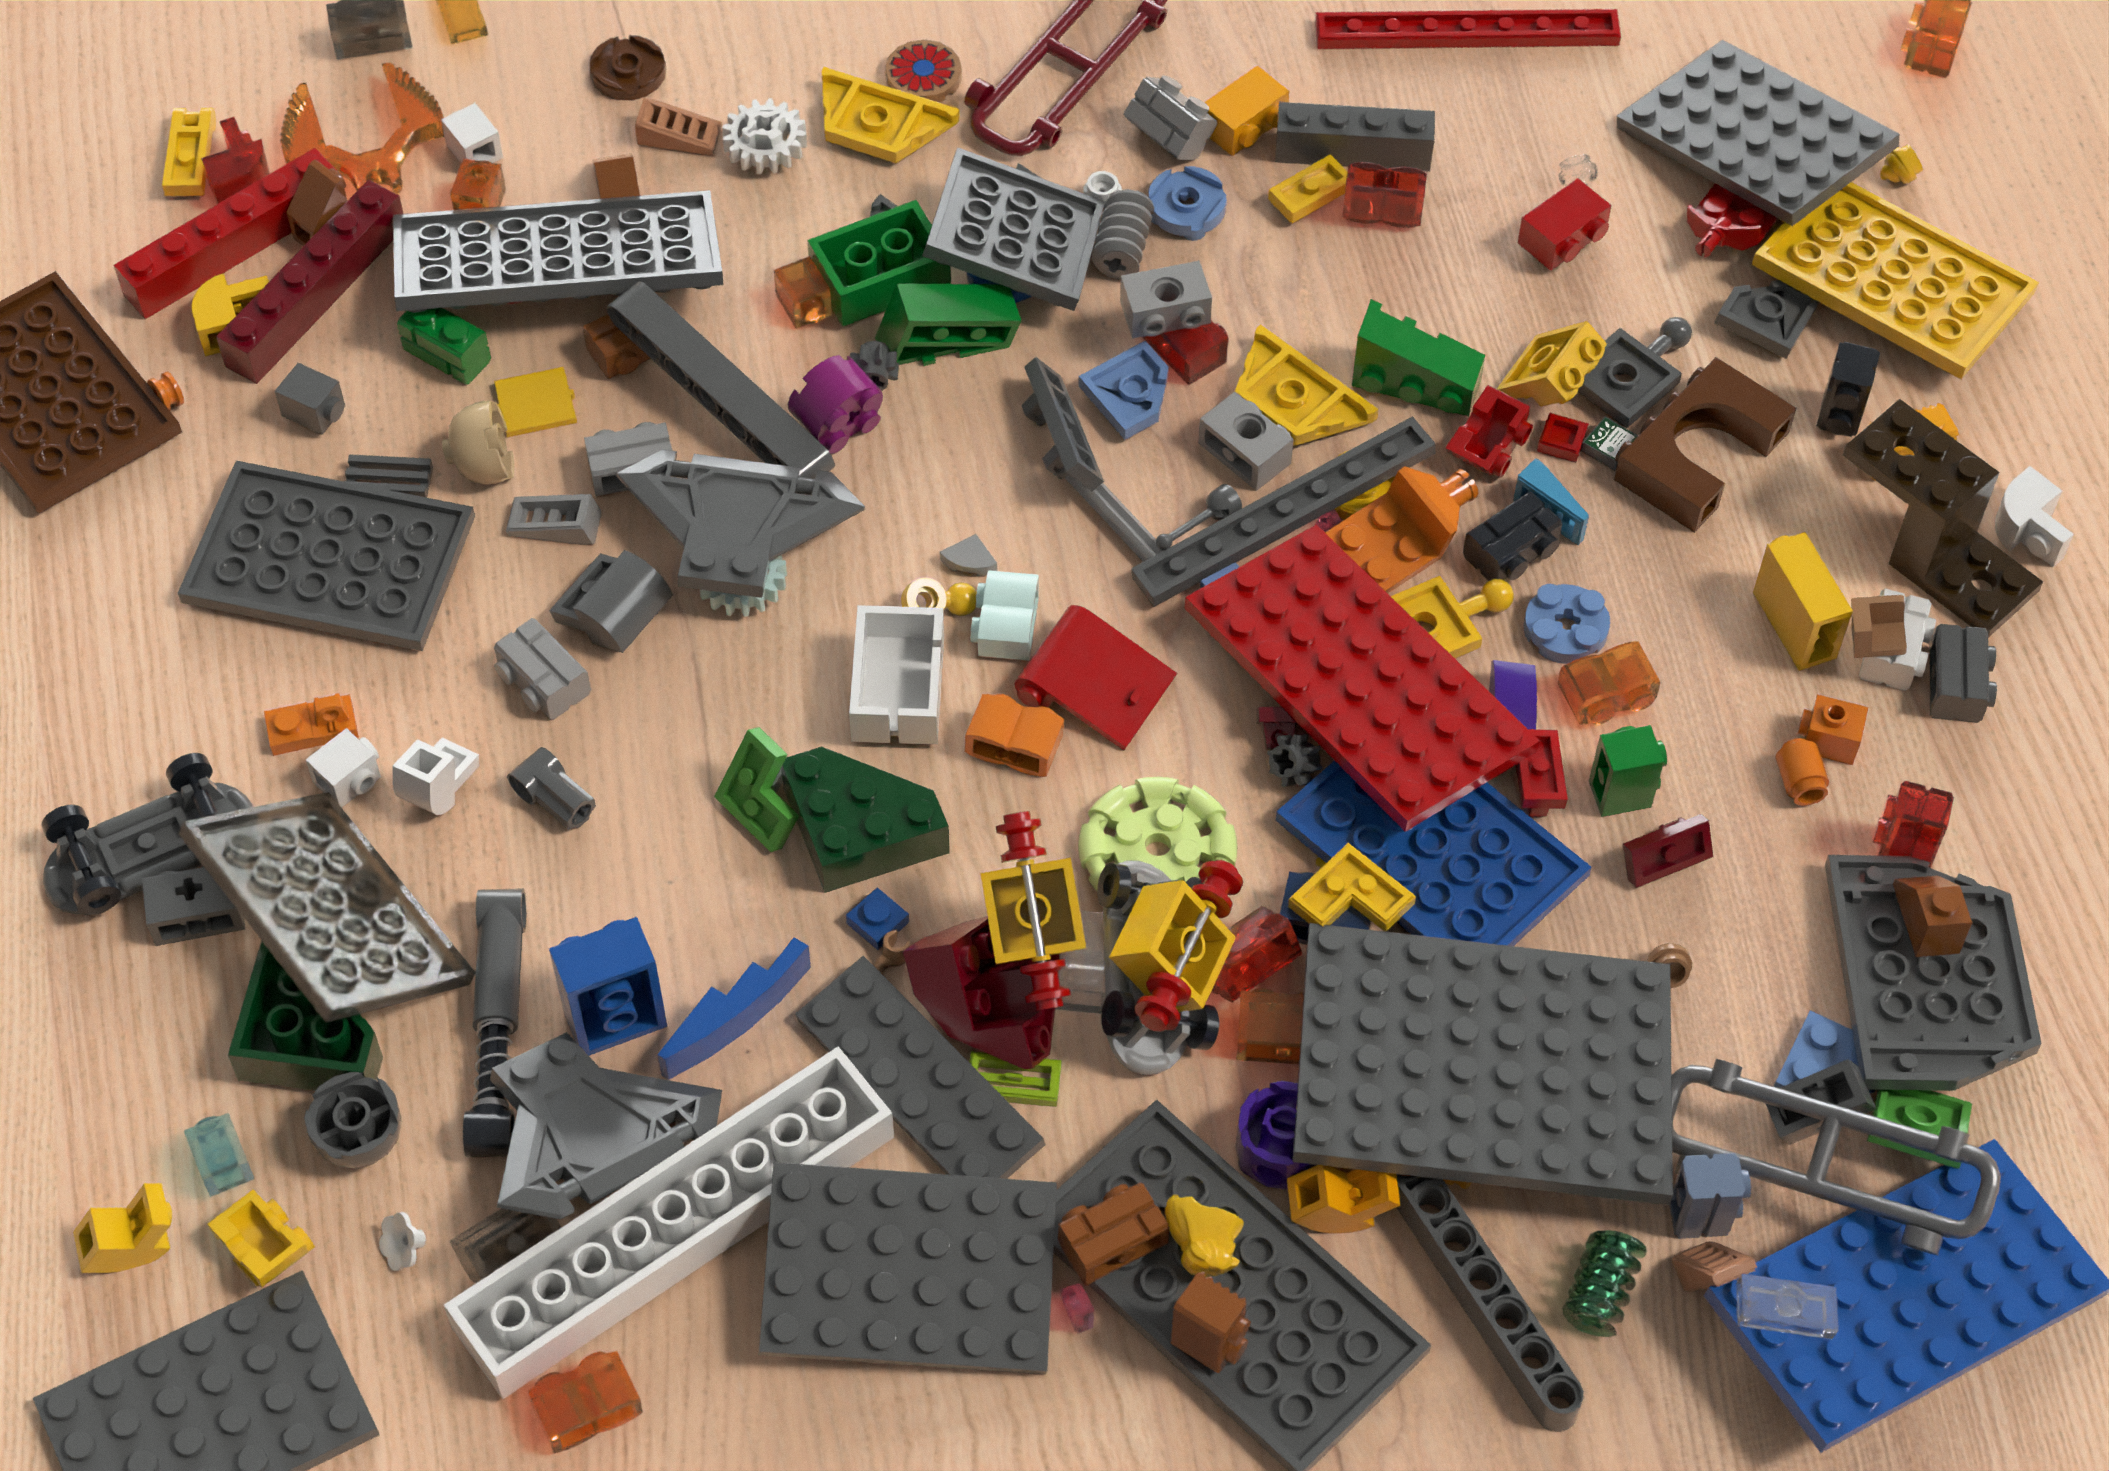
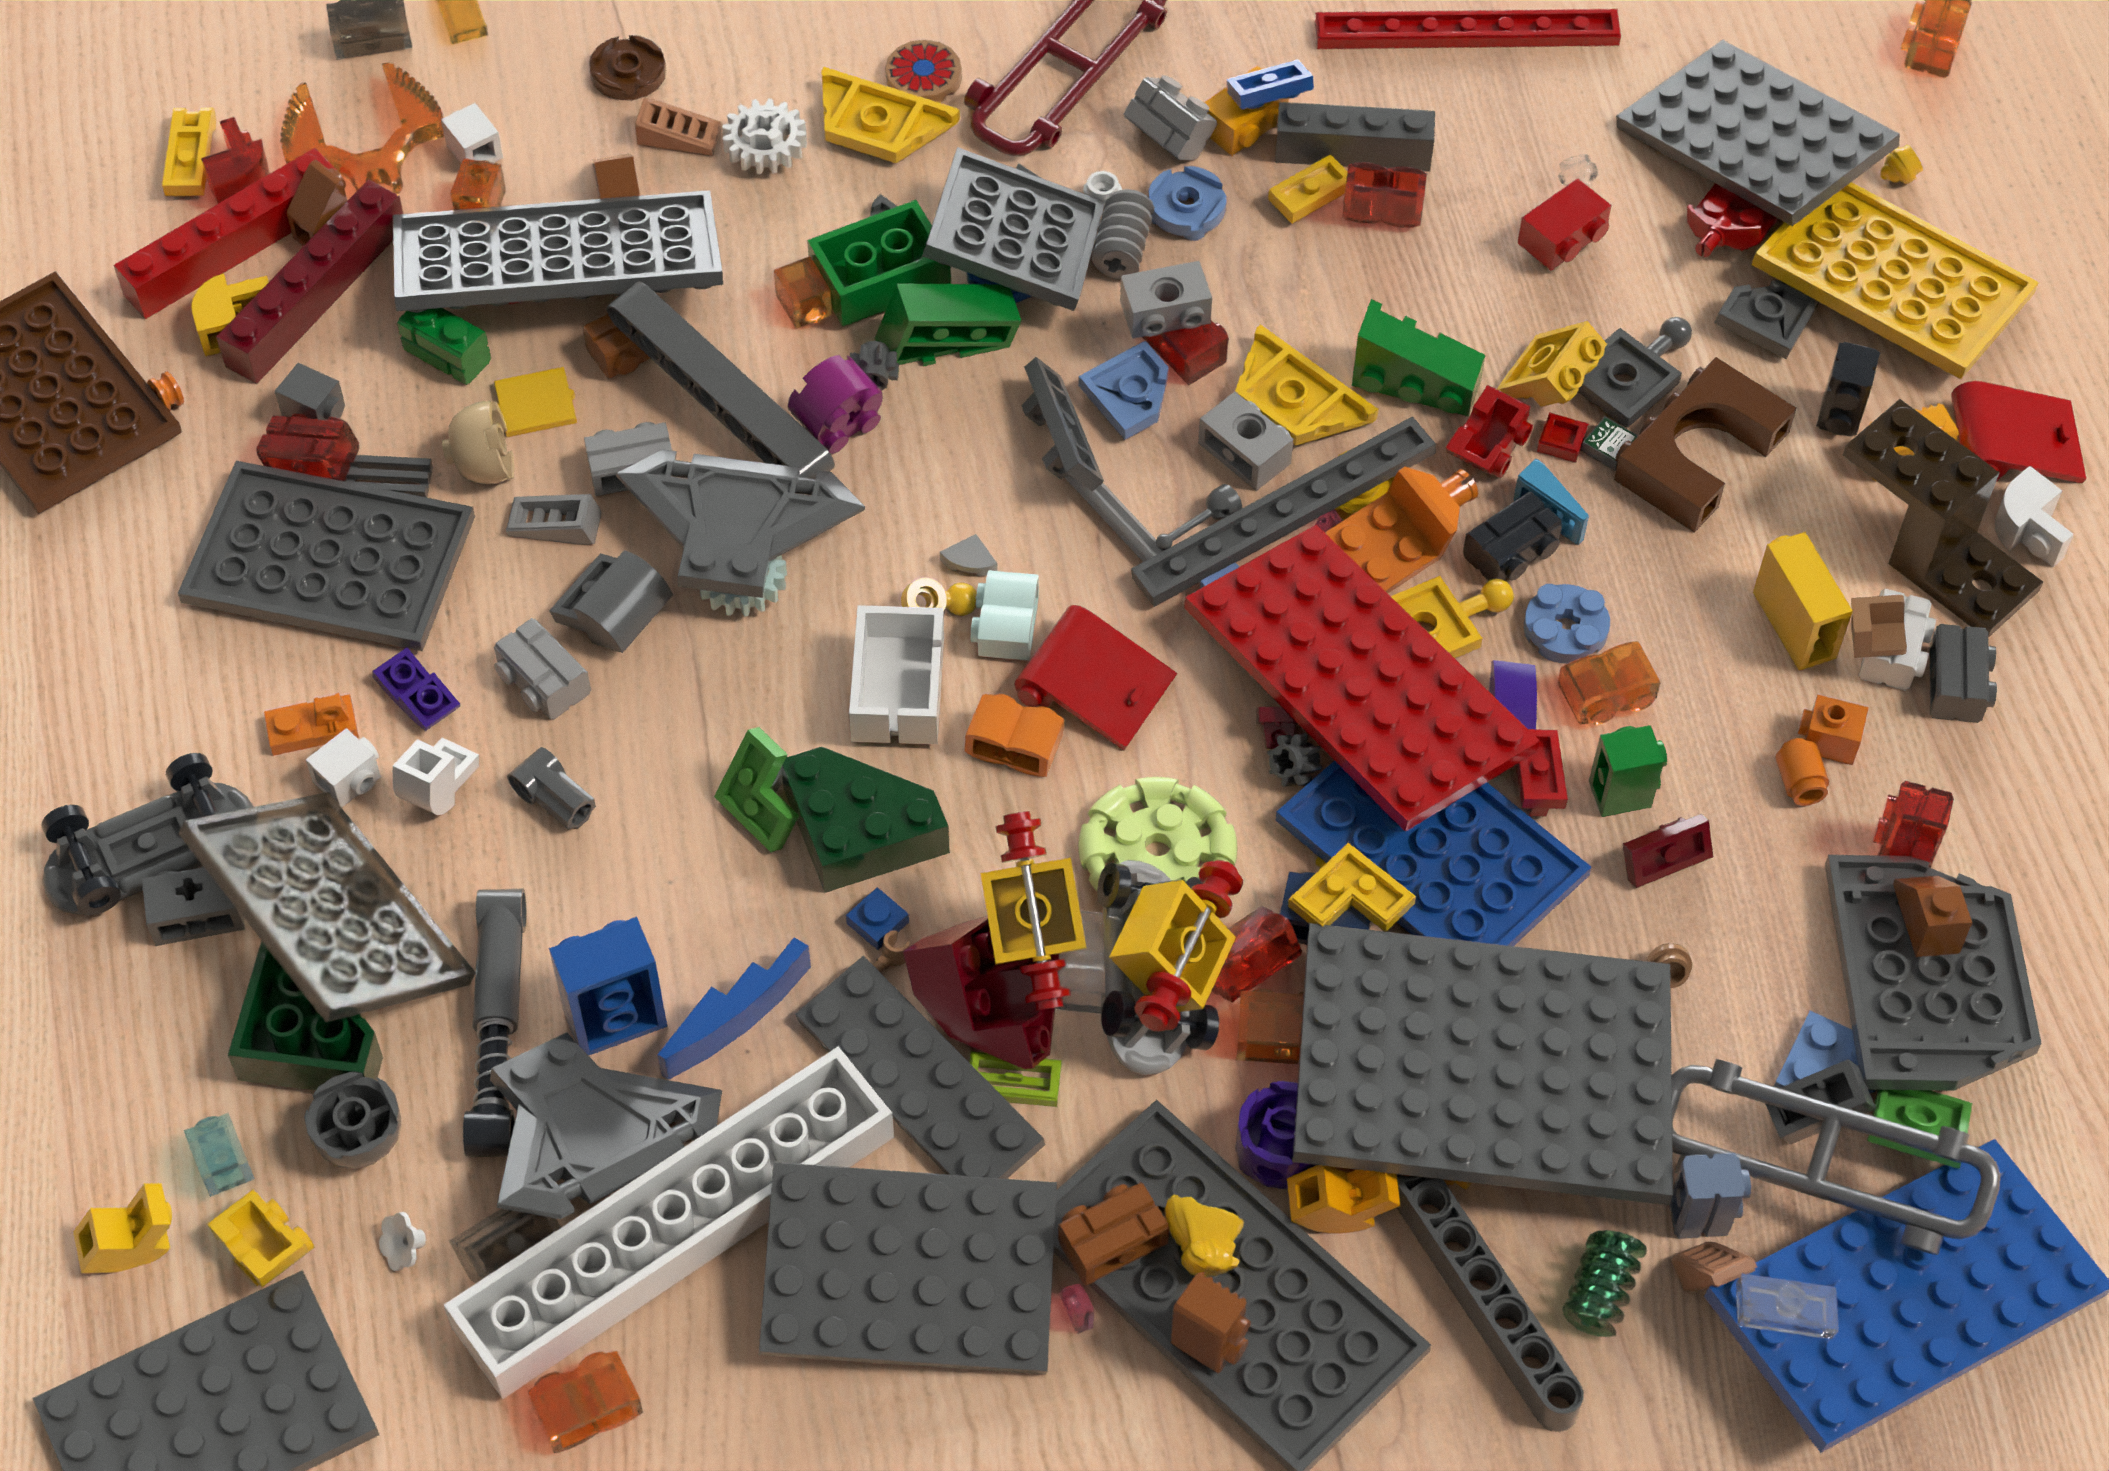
(309, 446): none -> clear red brick
(415, 690): none -> dark purple slope
(1270, 84): none -> blue plate
(2018, 430): none -> red door

